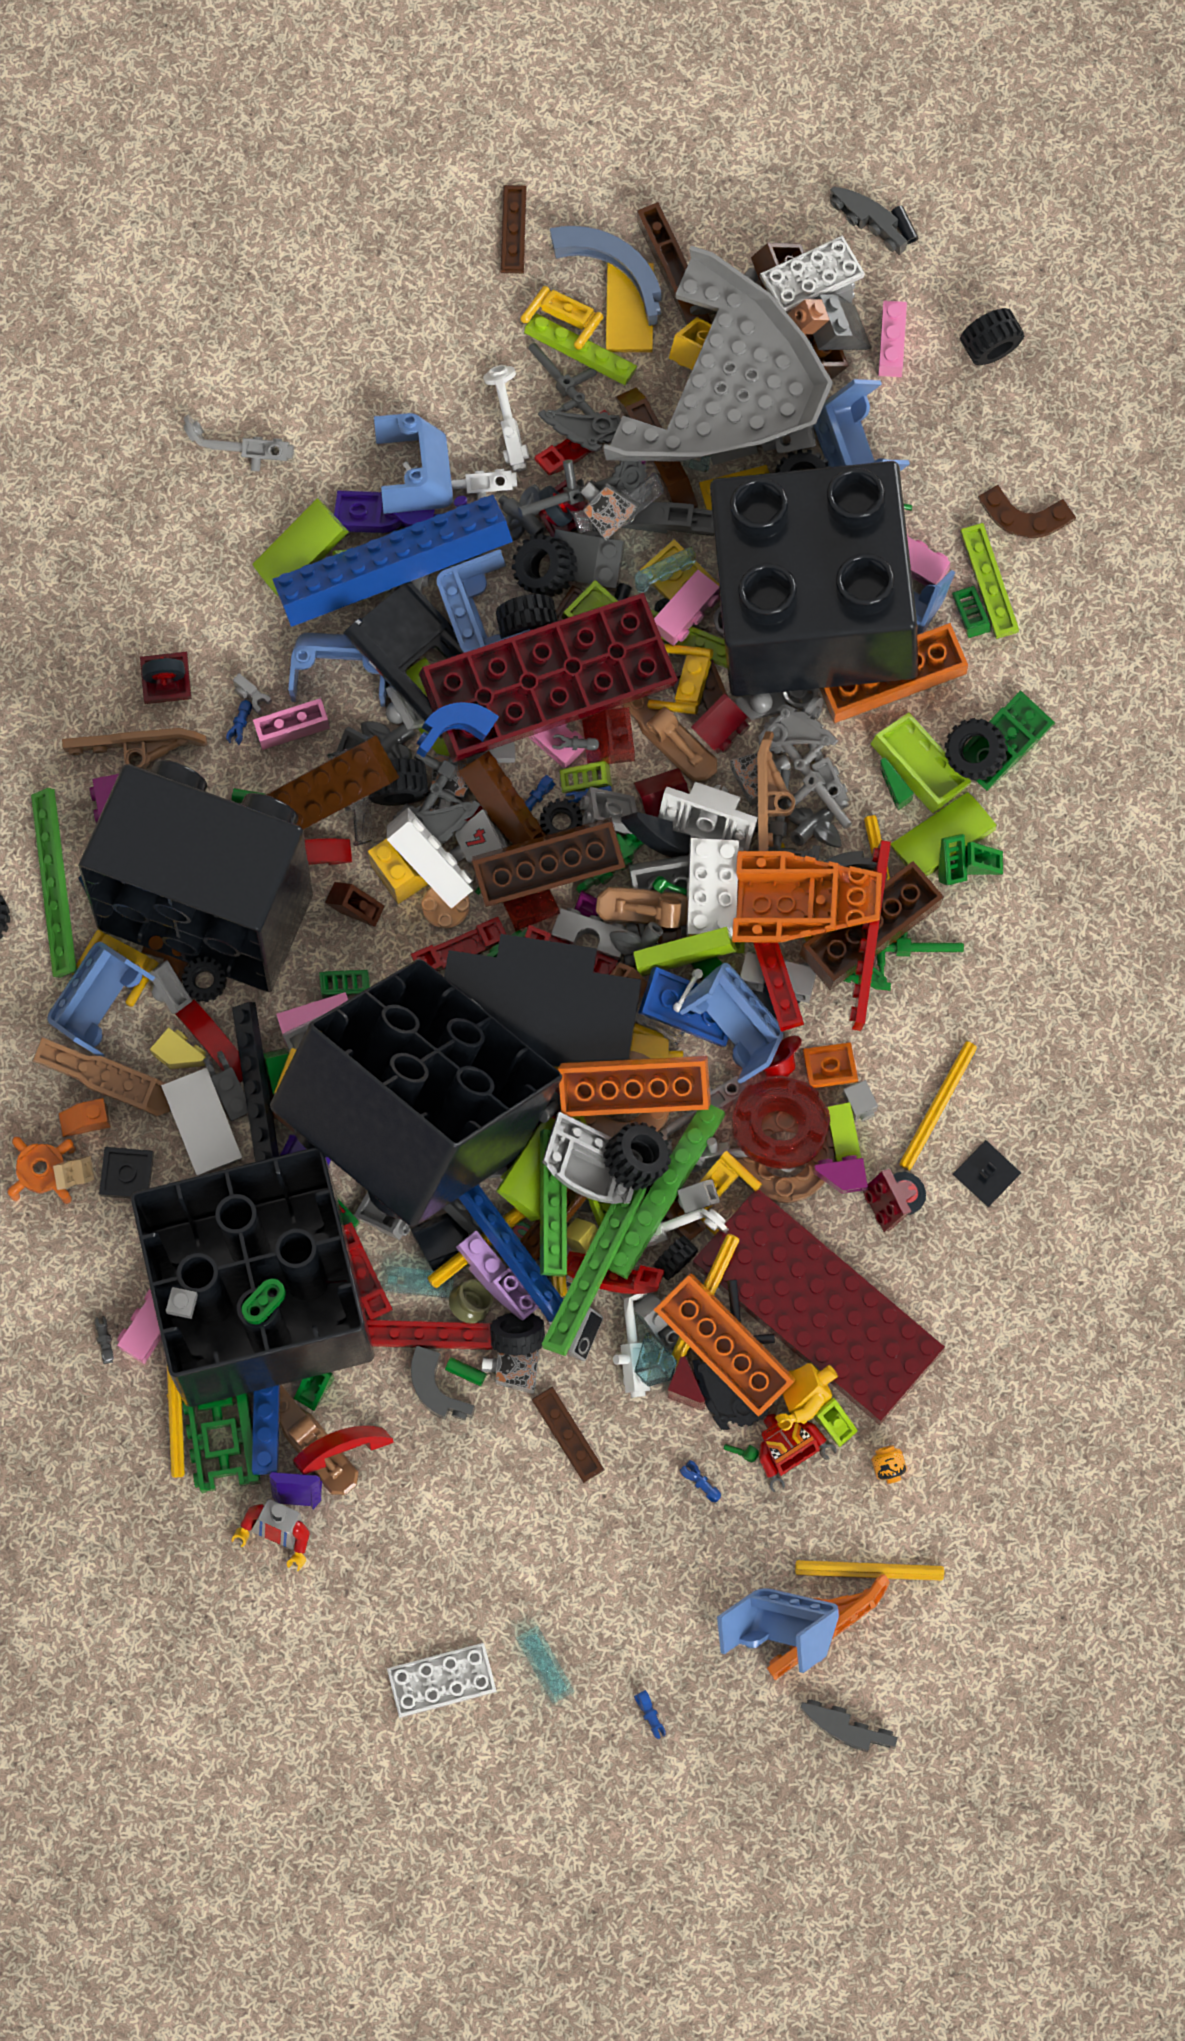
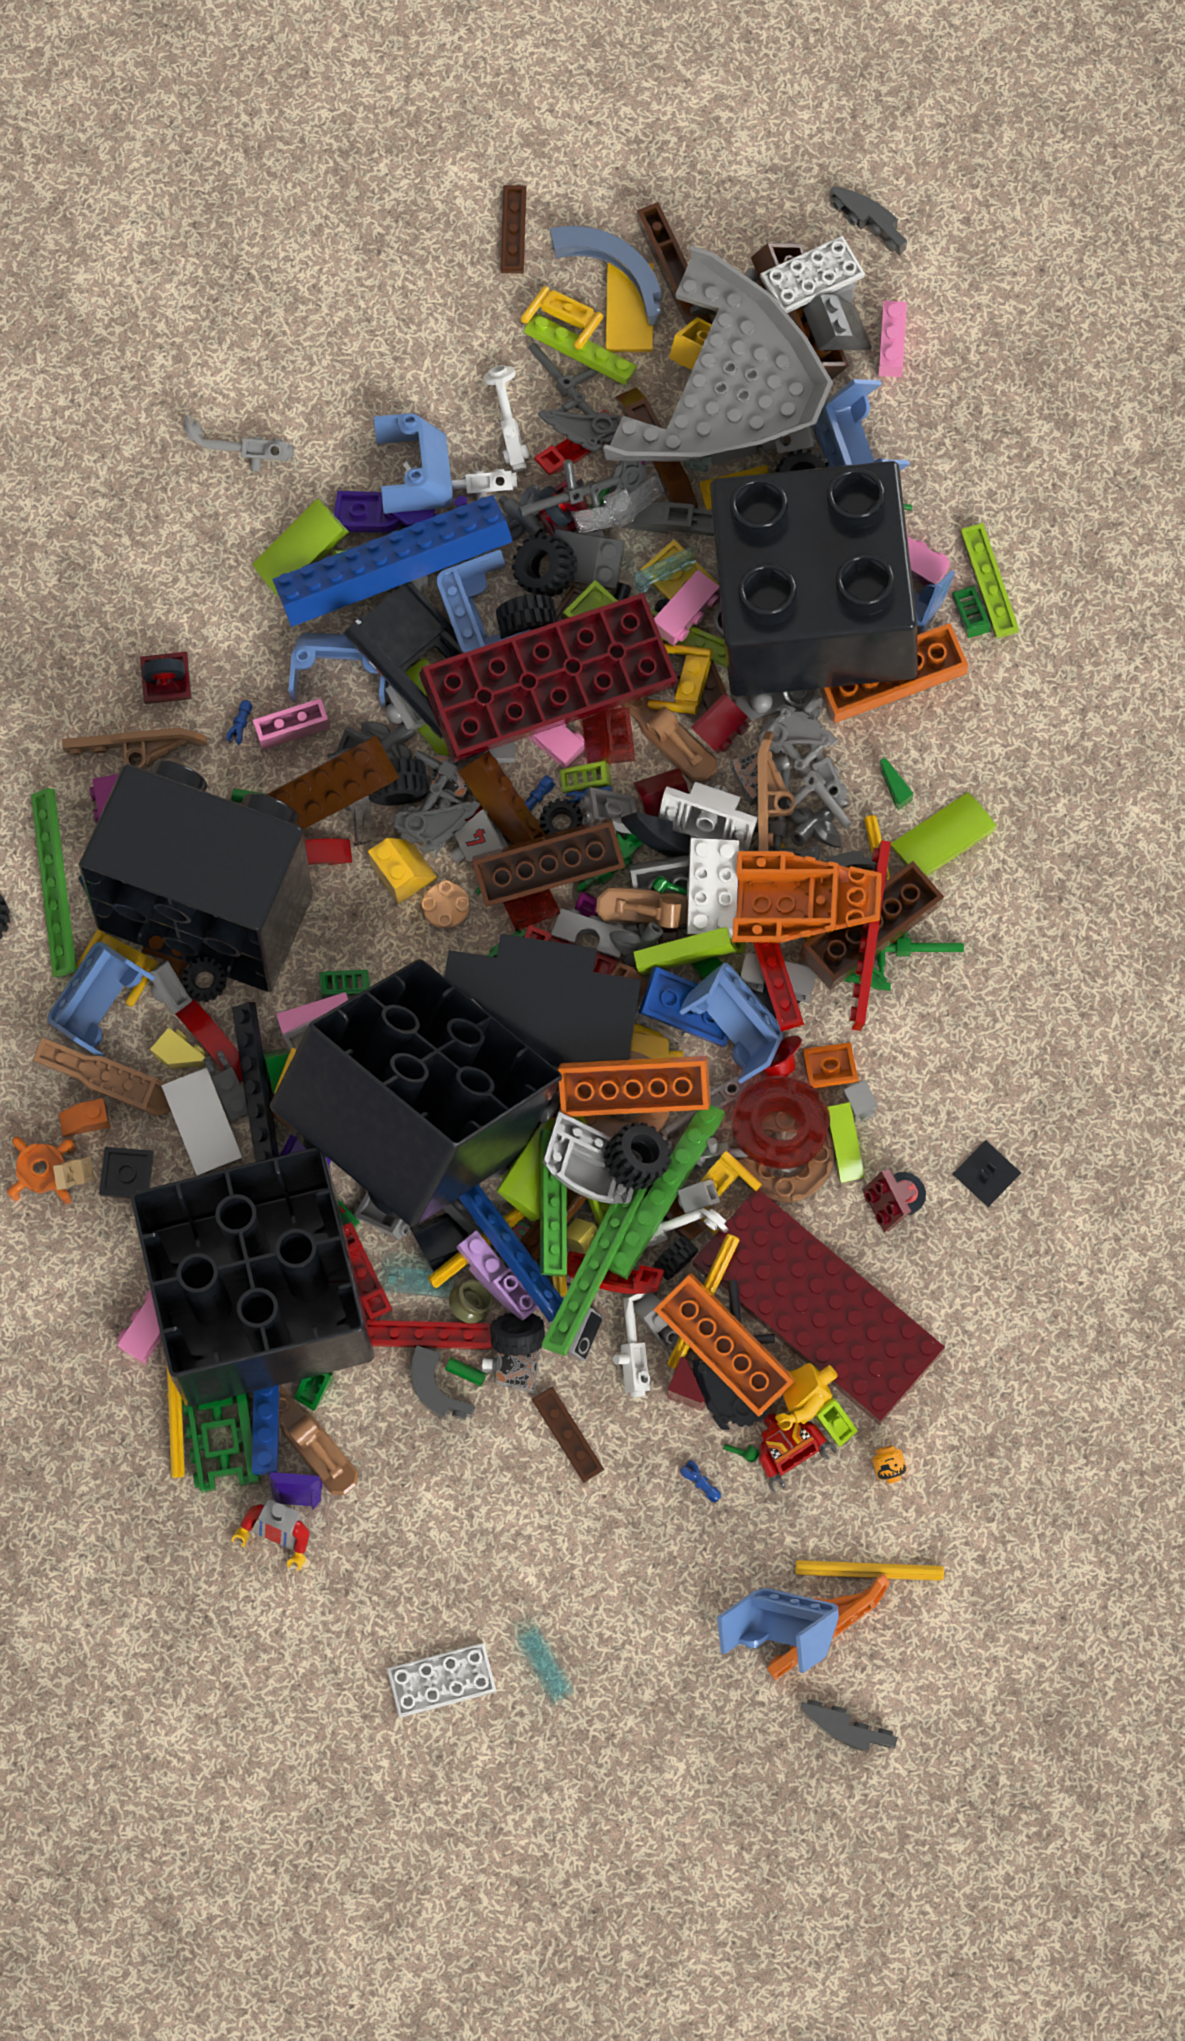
(104, 1340): dark grey piece -> none
(181, 1302): light grey plate -> none
(247, 689): light grey plate -> none
(261, 1301): green plate -> none
(314, 1455): red slope -> none
(354, 903): copper slope -> none
(429, 858): white wedge -> none
(461, 716): blue arch -> none
(474, 942): red slope -> none
(574, 743): dark grey piece -> none
(607, 508): torso -> none
(645, 1704): blue piece -> none
(654, 1362): clear light blue slope -> none
(696, 975): white hinge -> none
(809, 315): nougat brick -> none
(843, 1176): magenta slope -> none
(905, 225): black hinge -> none
(919, 762): lime slope -> none
(938, 1105): yellow axle -> none
(959, 737): black tyre -> none
(960, 867): green slope -> none
(983, 860): green slope -> none
(992, 336): black tyre -> none
(1021, 725): green slope -> none
(1025, 524): reddish brown plate -> none

